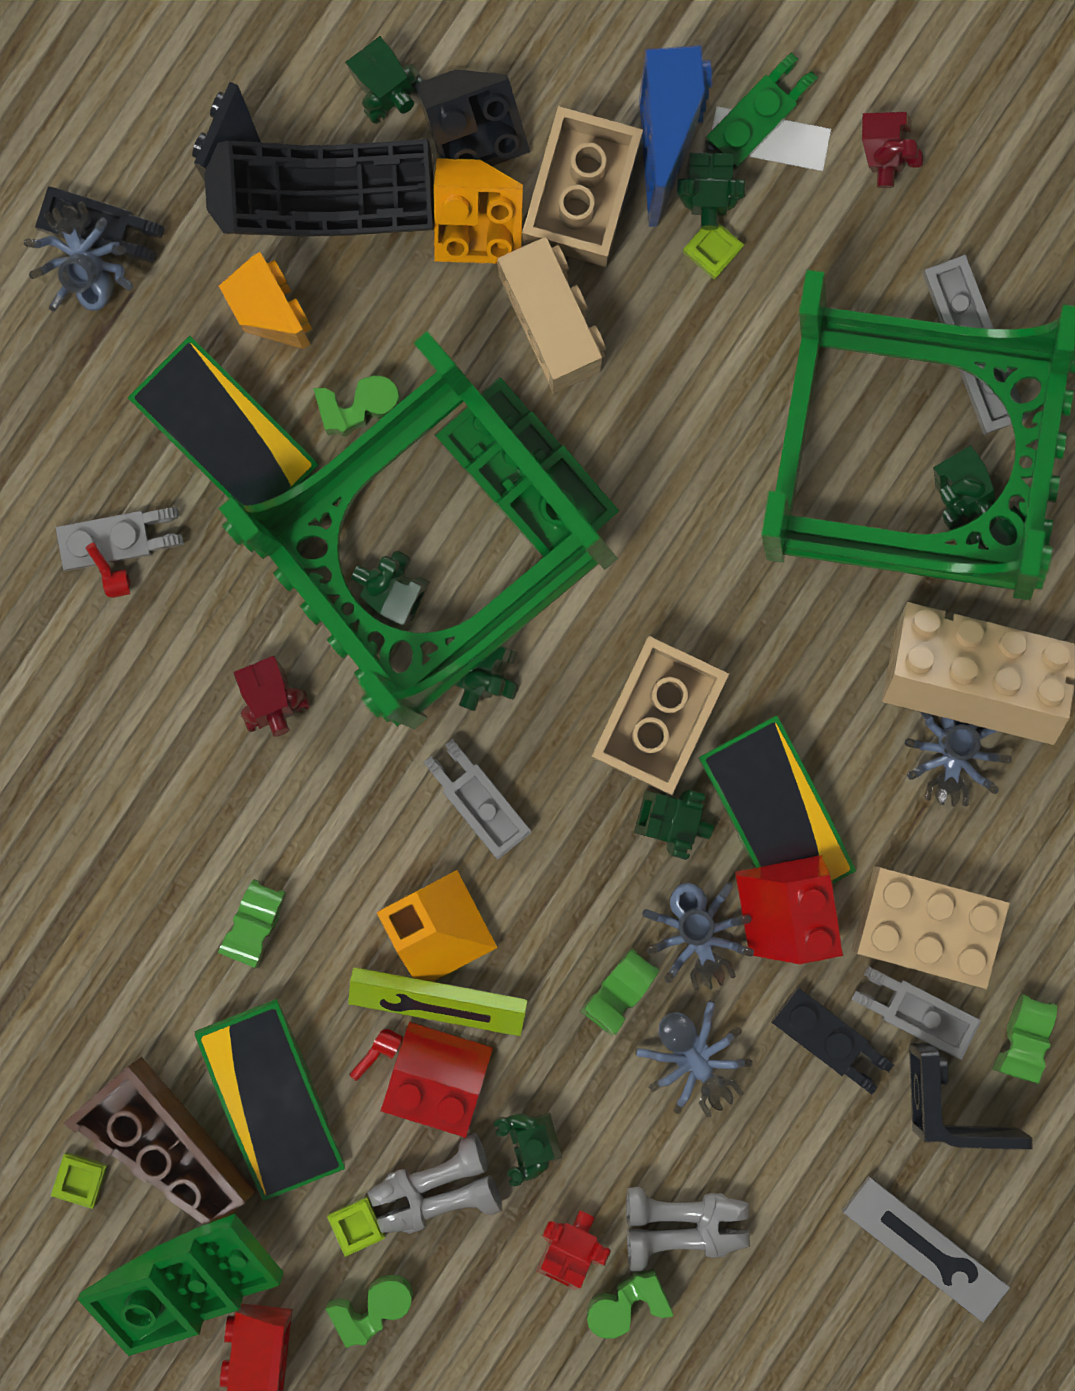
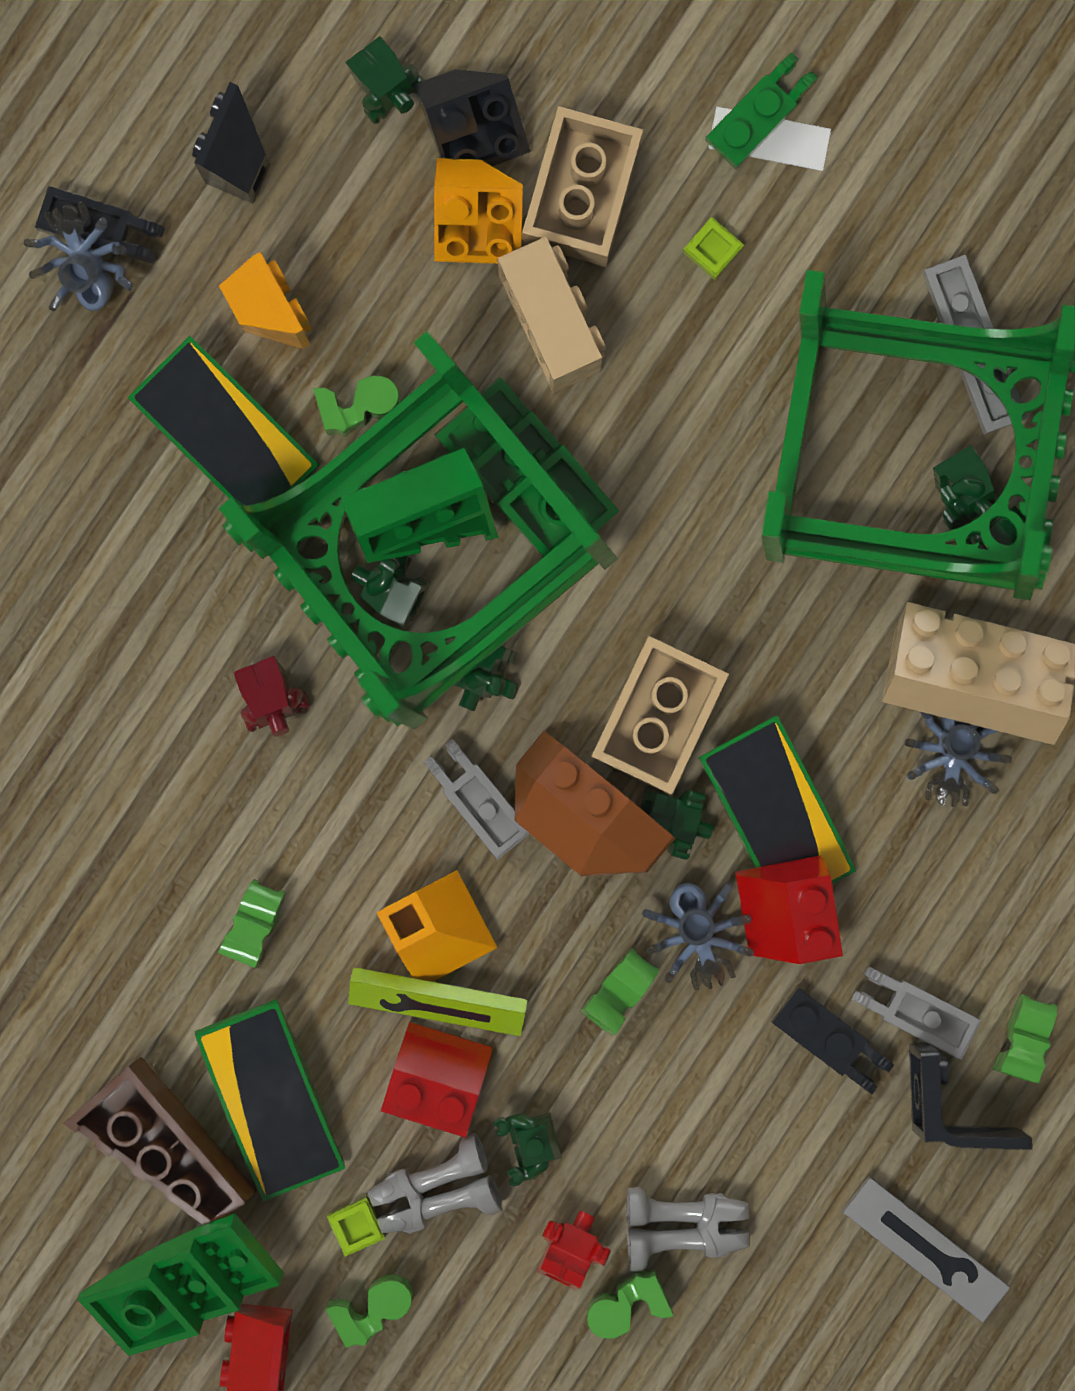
(79, 1180): lime tile -> none
(114, 583): red hand -> none
(116, 537): light grey hinge -> none
(321, 188): black piece -> none
(386, 1044): red hand -> none
(421, 508): none -> green wedge
(583, 814): none -> dark orange wedge
(671, 106): blue slope -> none
(692, 1054): animal -> none
(710, 187): dark green piece -> none
(886, 145): dark red piece -> none
(930, 927): tan brick -> none

